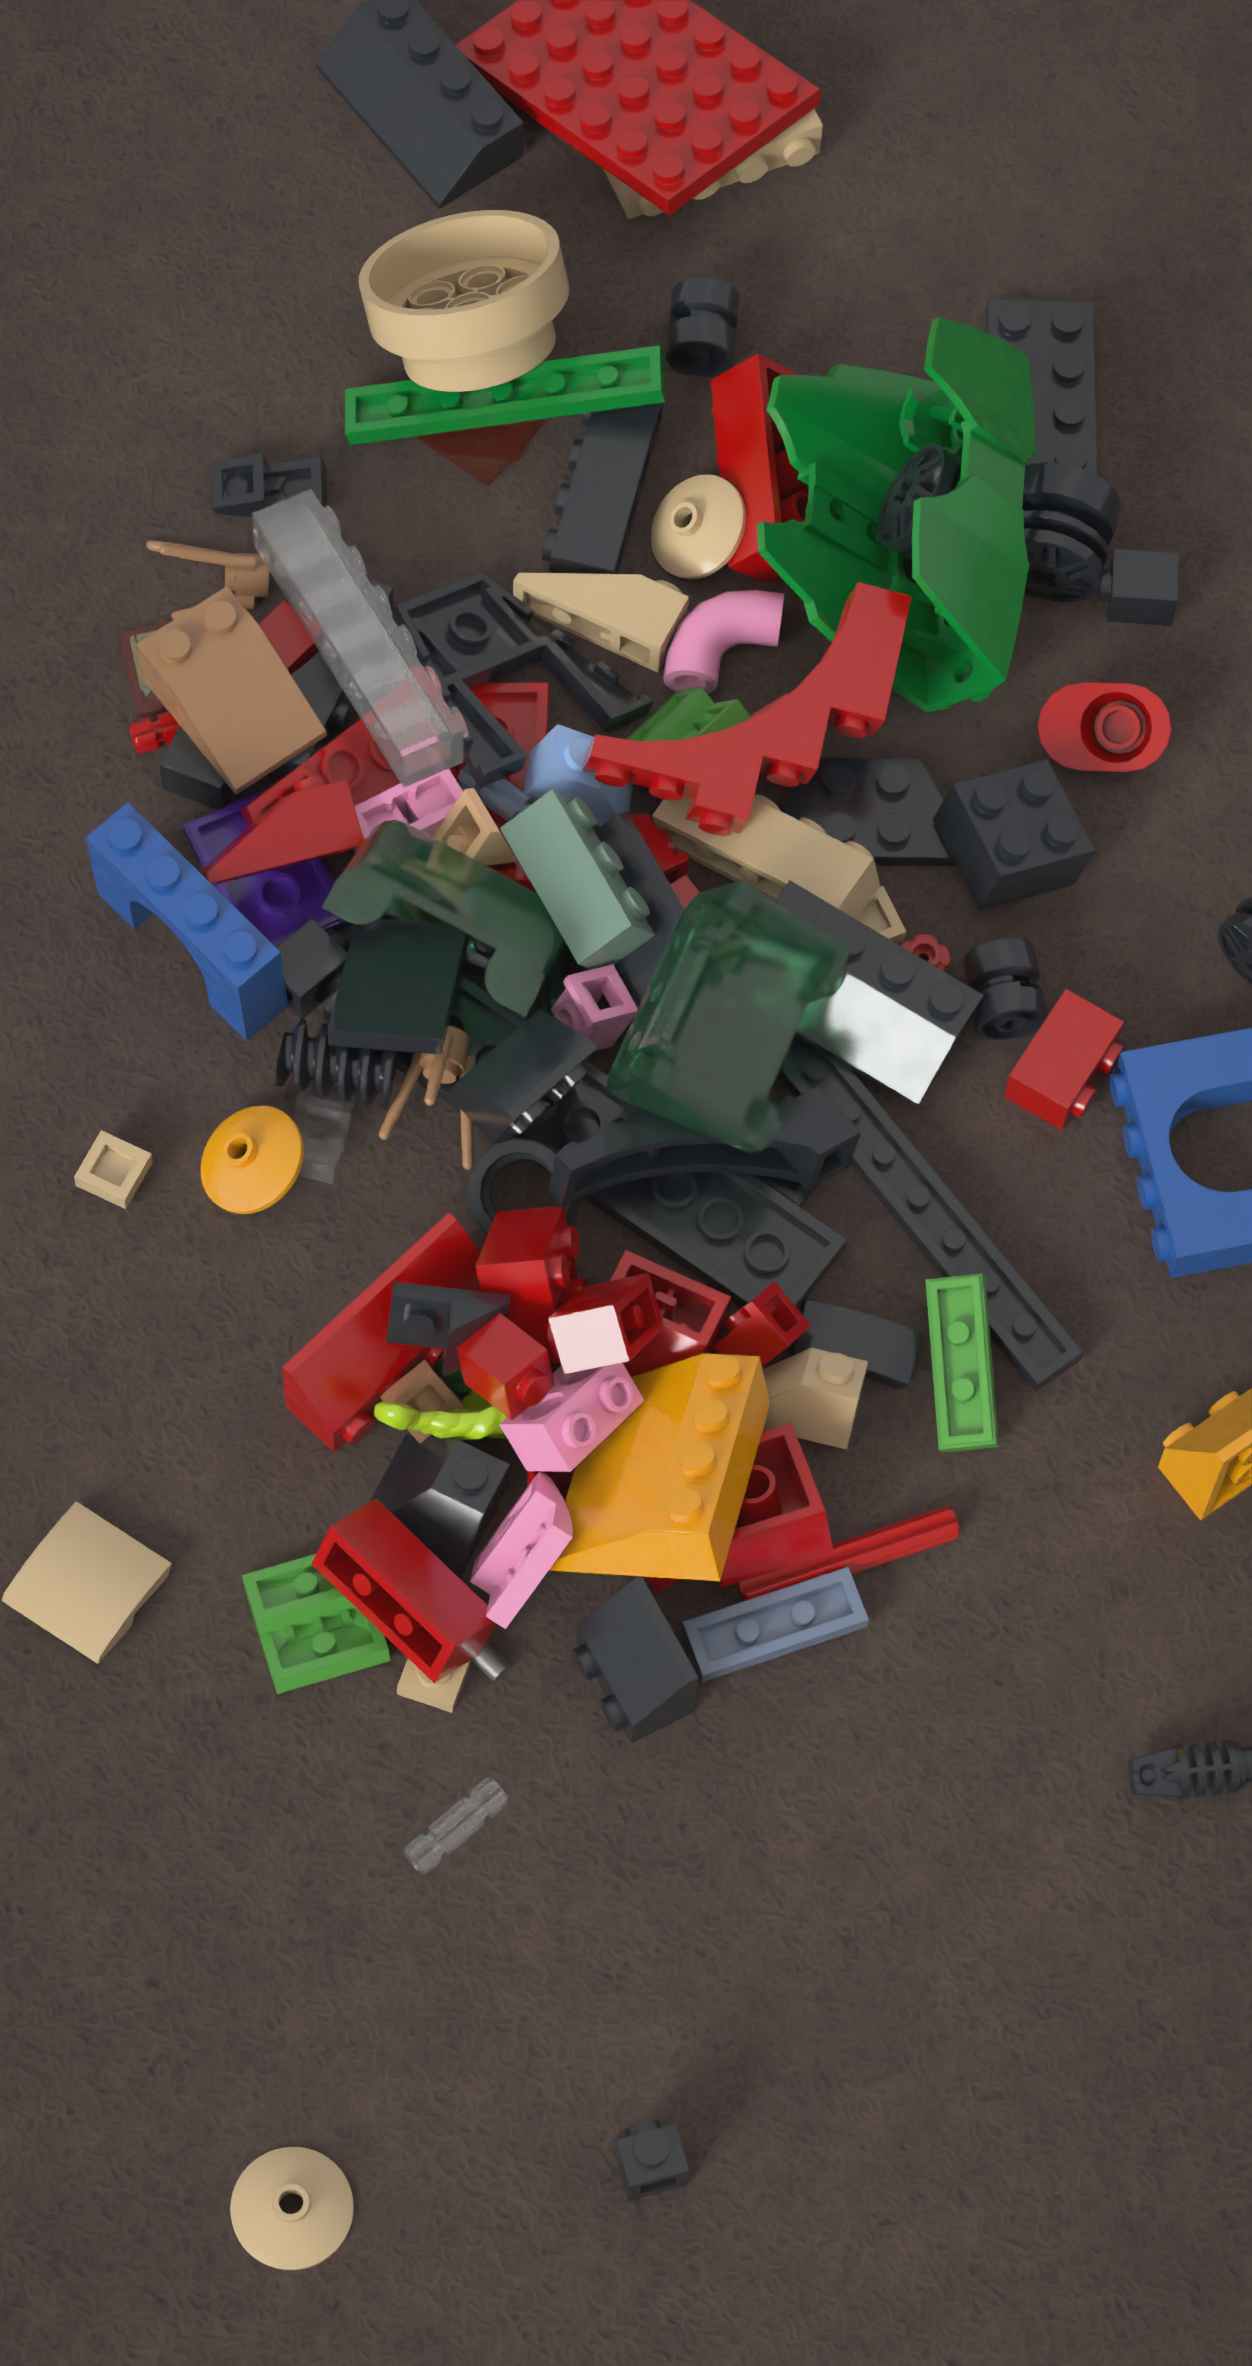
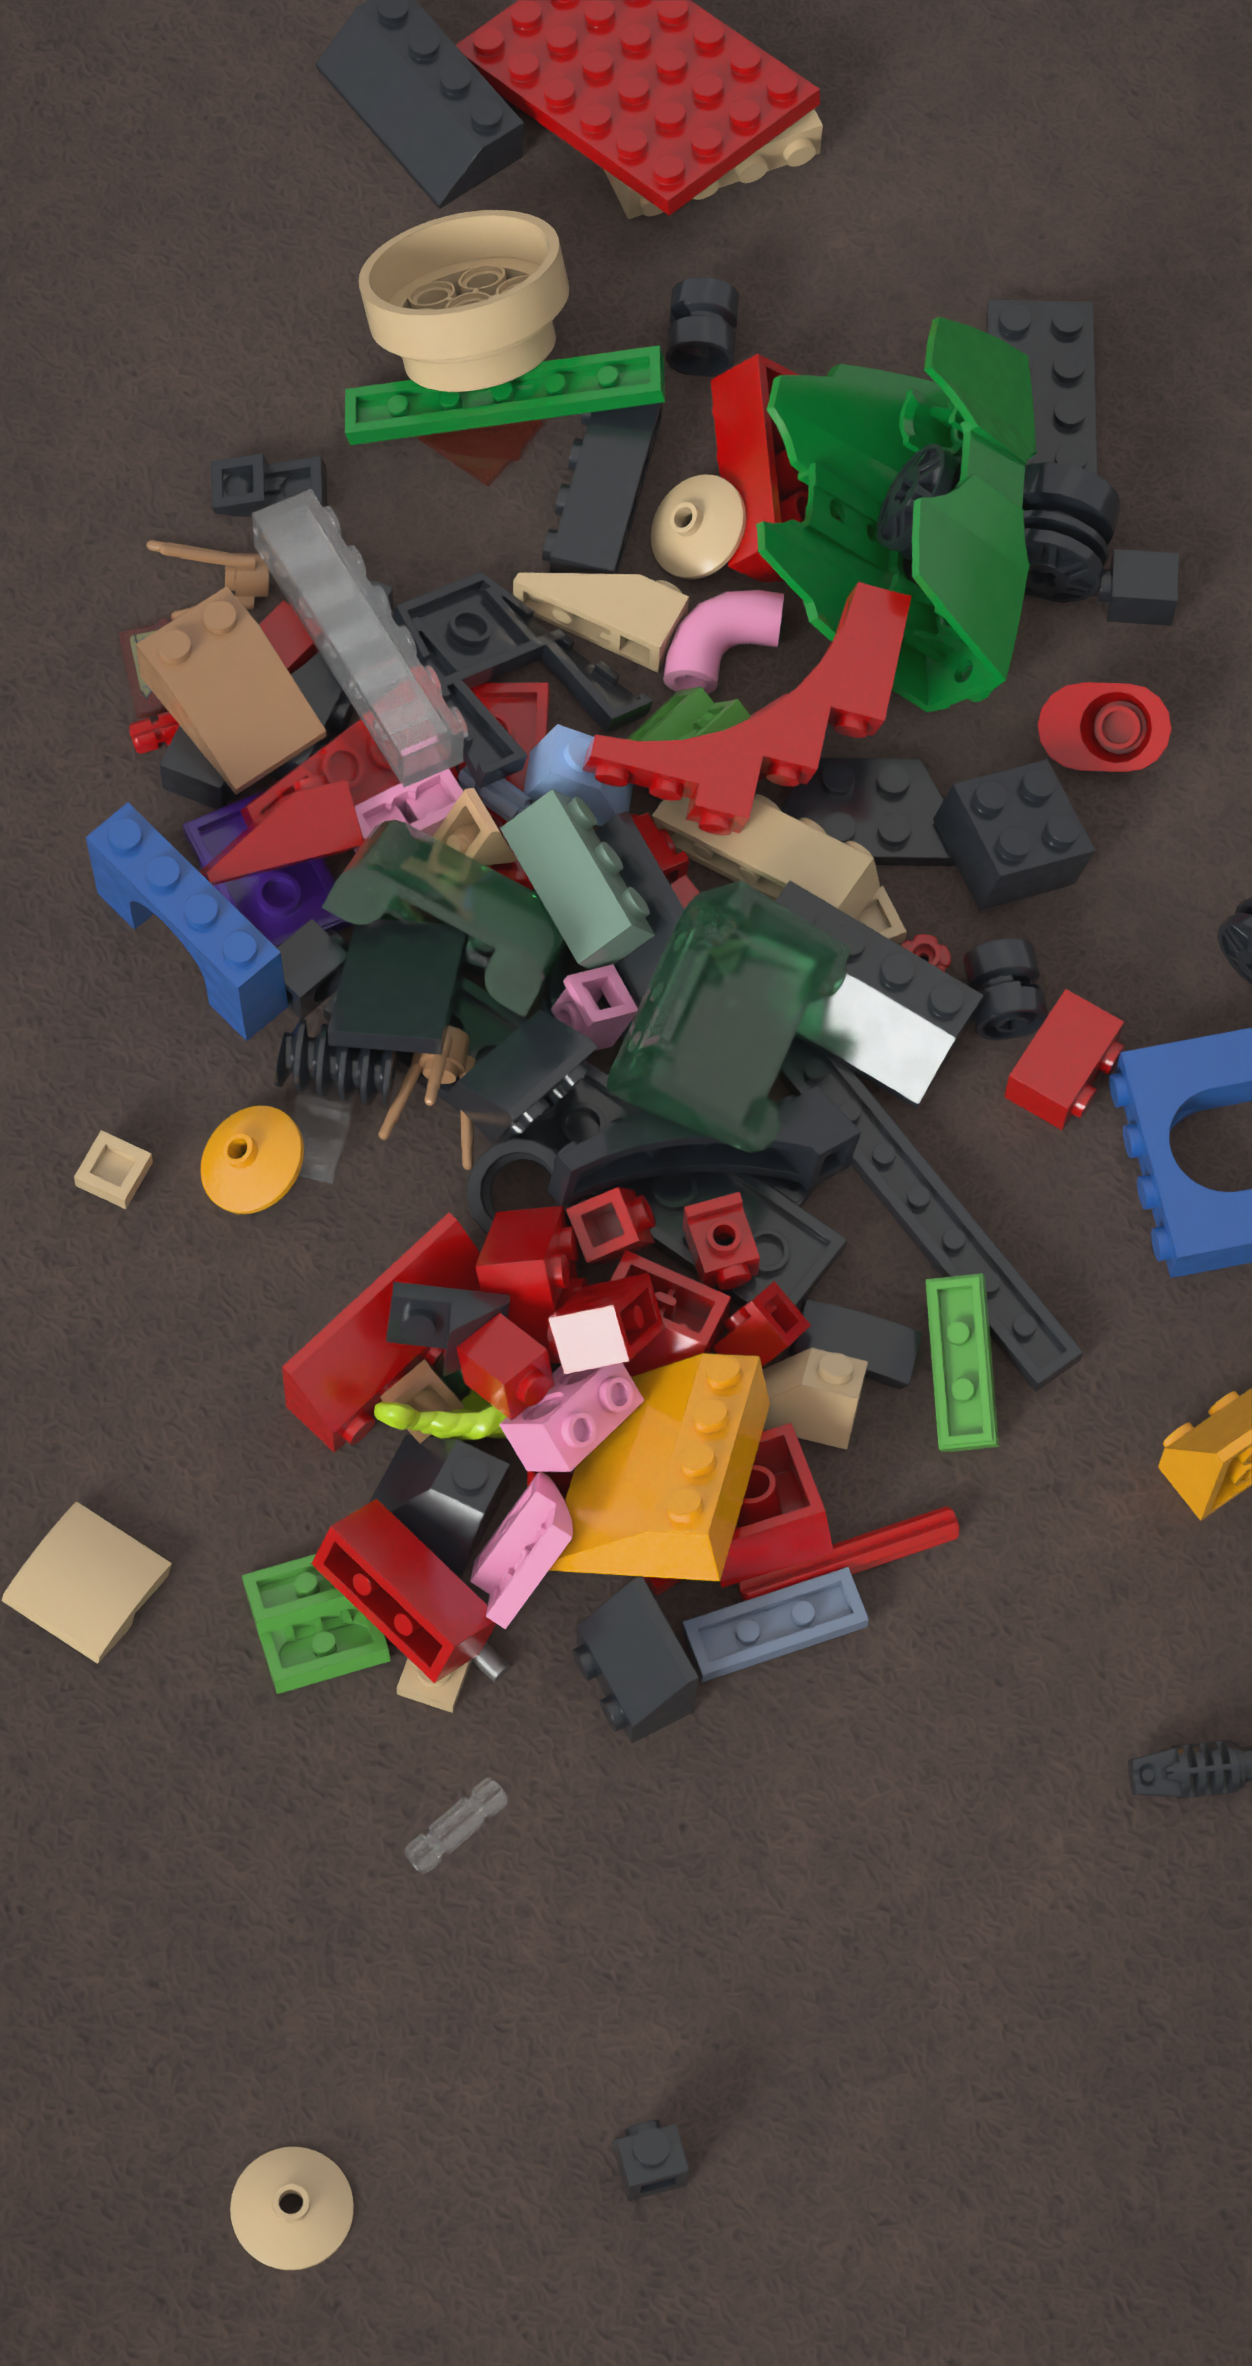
(612, 1225): none -> red brick
(715, 1221): none -> red brick

